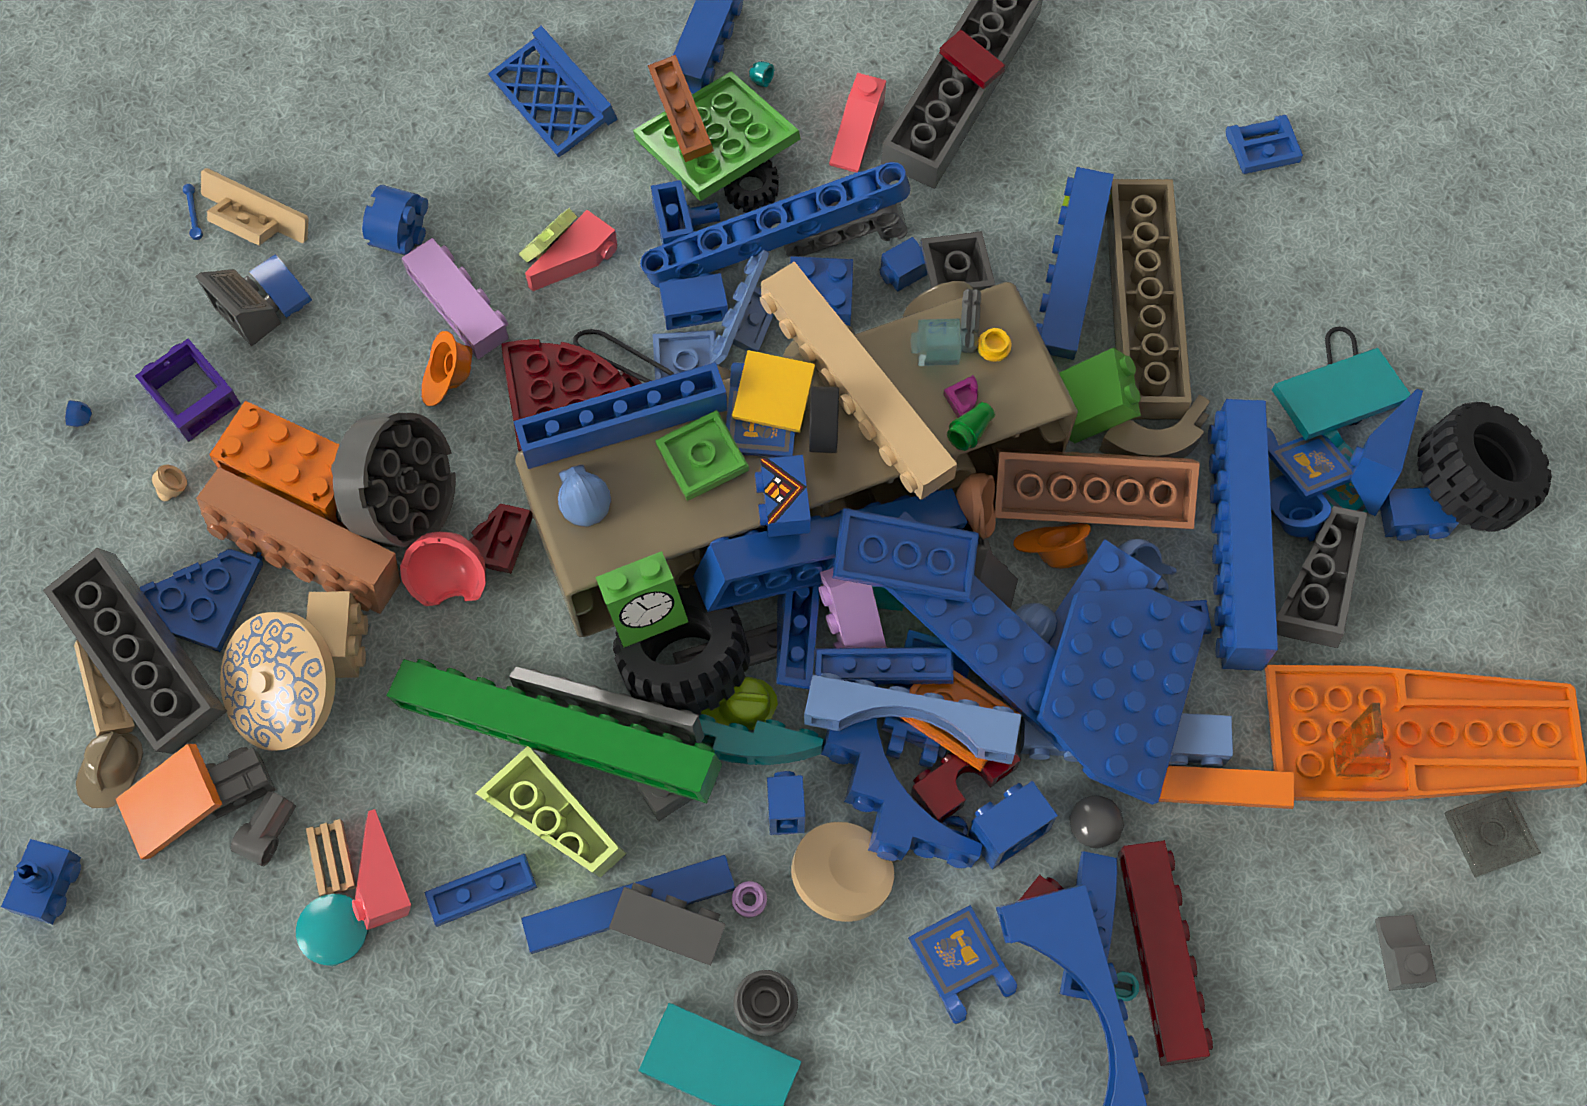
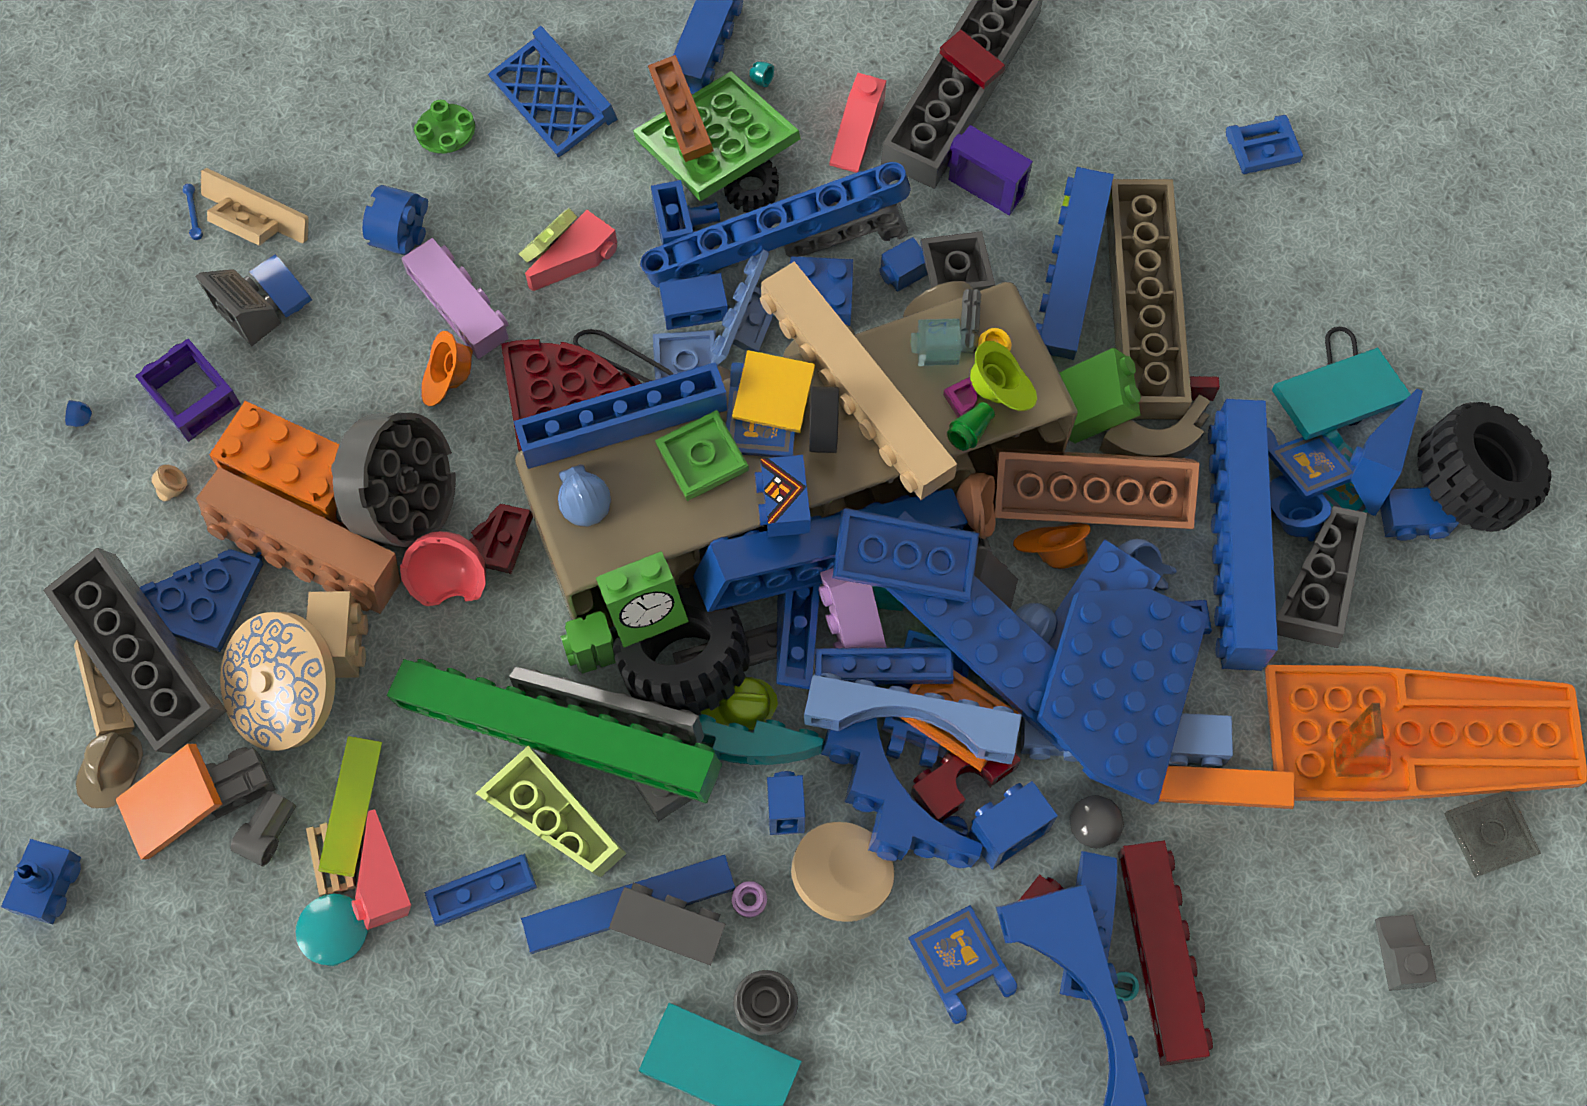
(350, 807): none -> lime tile
(444, 127): none -> bright green dish
(588, 642): none -> bright green brick
(989, 169): none -> dark purple window
(1000, 377): none -> lime piece
(1205, 386): none -> dark red tile

